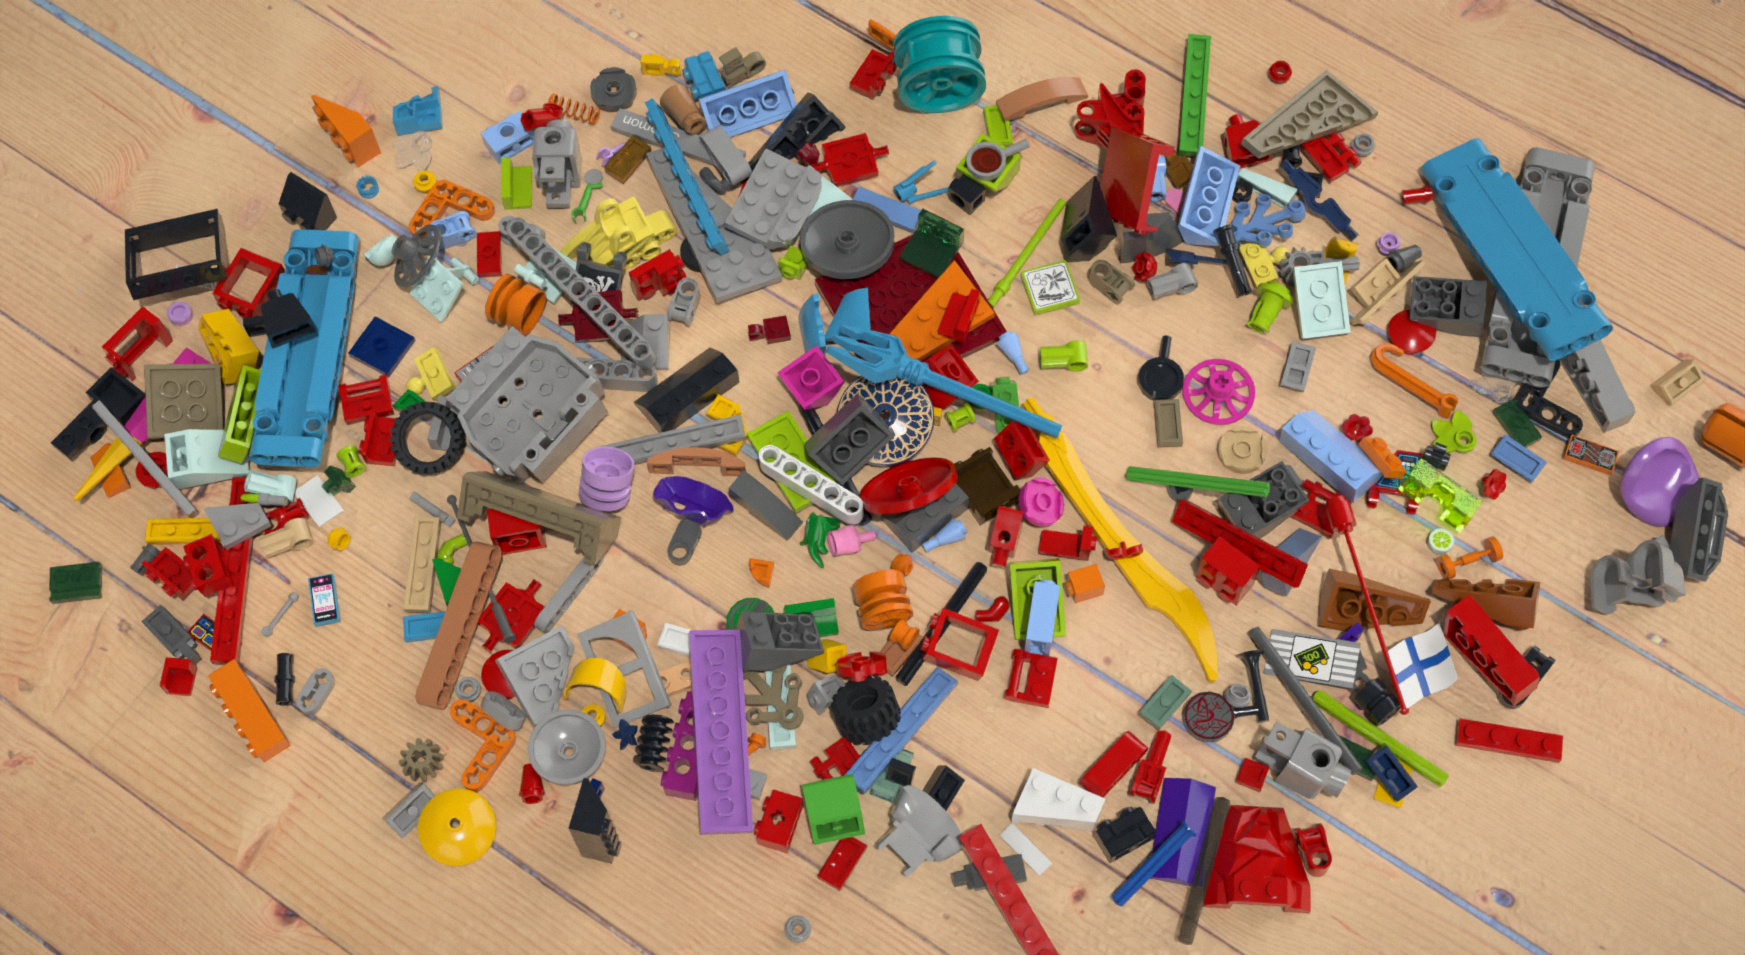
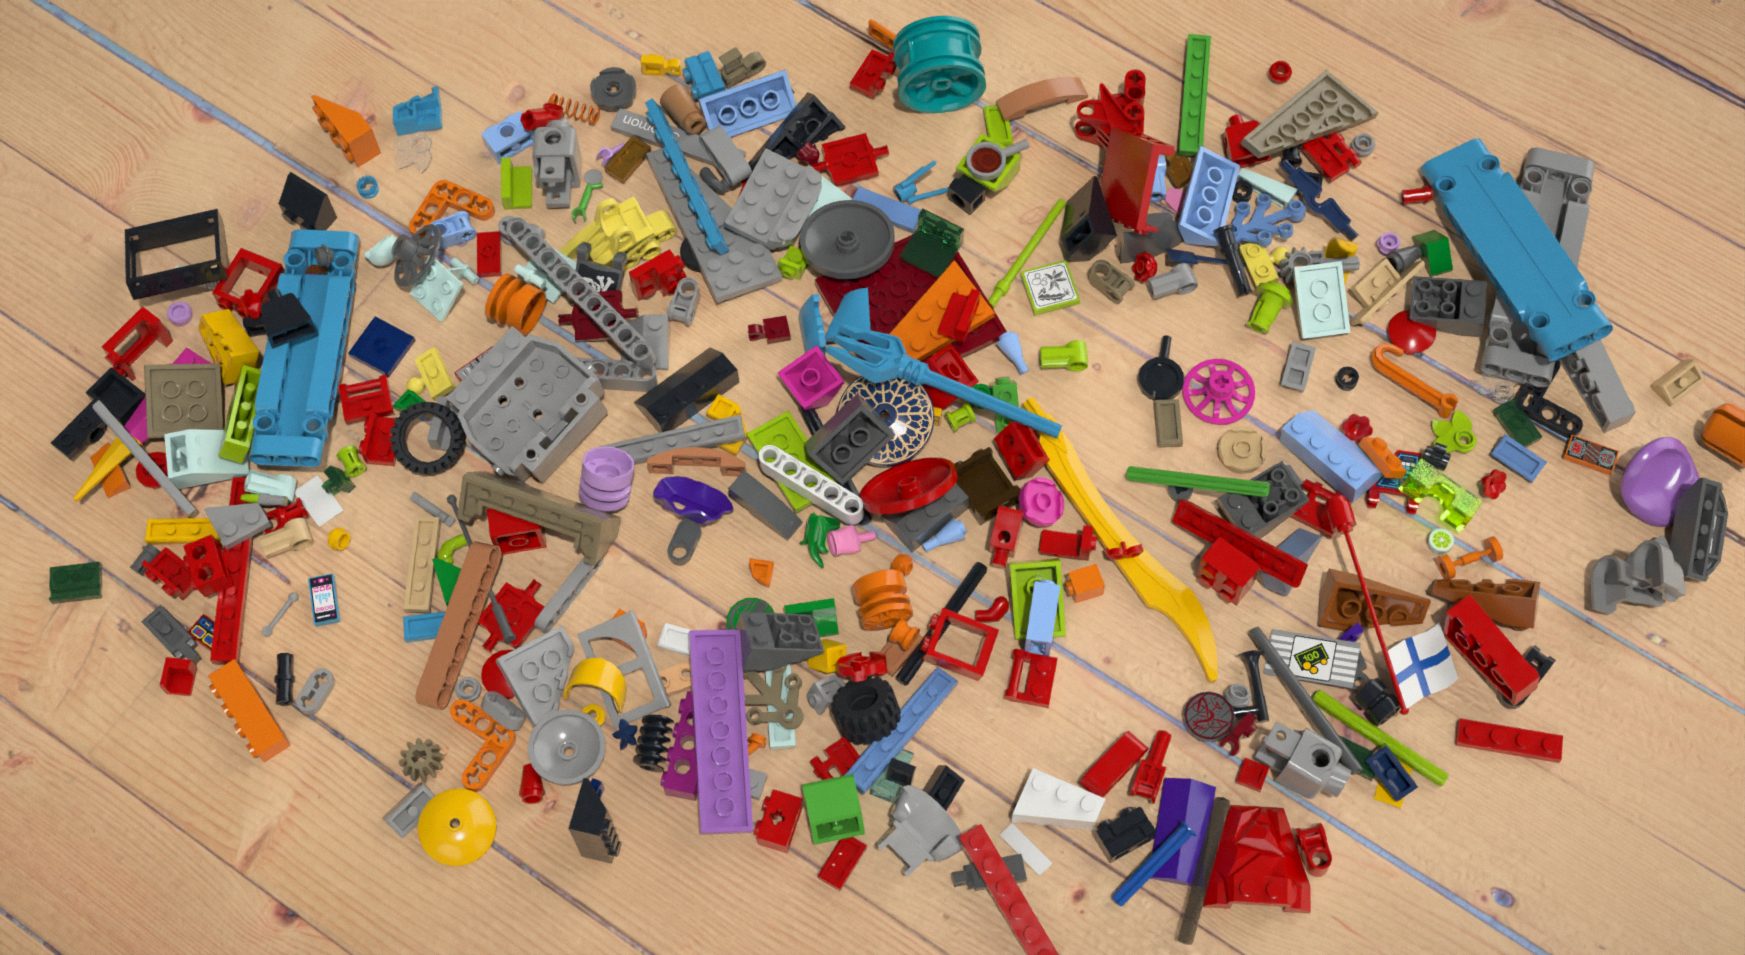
(250, 304): none -> red plant
(424, 187): yellow plate -> none
(797, 921): light grey plate -> none
(1165, 702): sand green plate -> none
(1245, 727): none -> dark red plate
(1345, 386): none -> black bush
(1435, 252): none -> green slope

